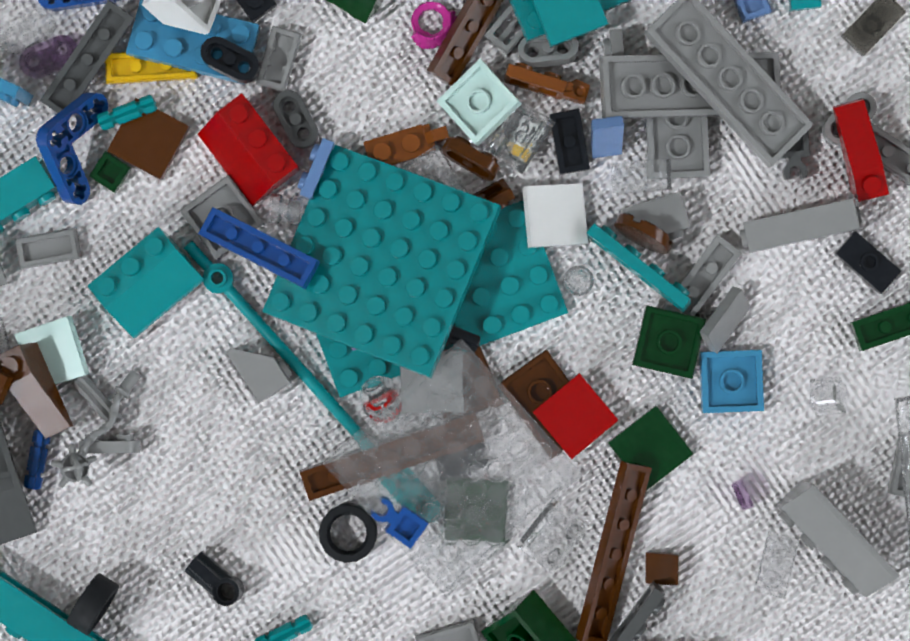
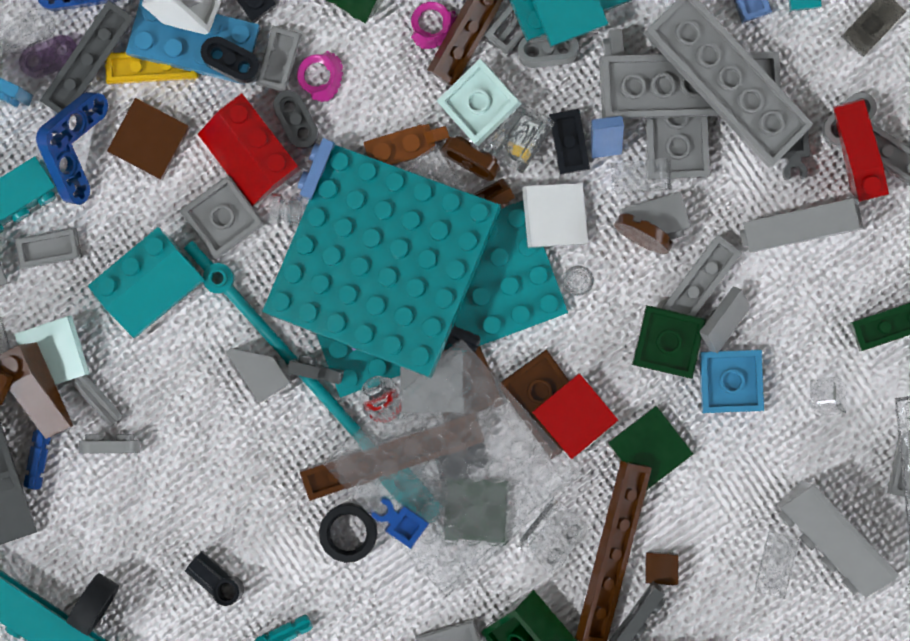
(75, 466): light grey piece -> none
(110, 172): dark green tile -> none
(127, 112): teal axle -> none
(259, 248): blue plate -> none
(307, 367): none -> dark grey plate
(325, 91): none -> dark pink piece
(546, 84): dark orange hinge -> none
(629, 258): teal plate -> none
(742, 494): clear purple tile -> none
(867, 262): black plate -> none

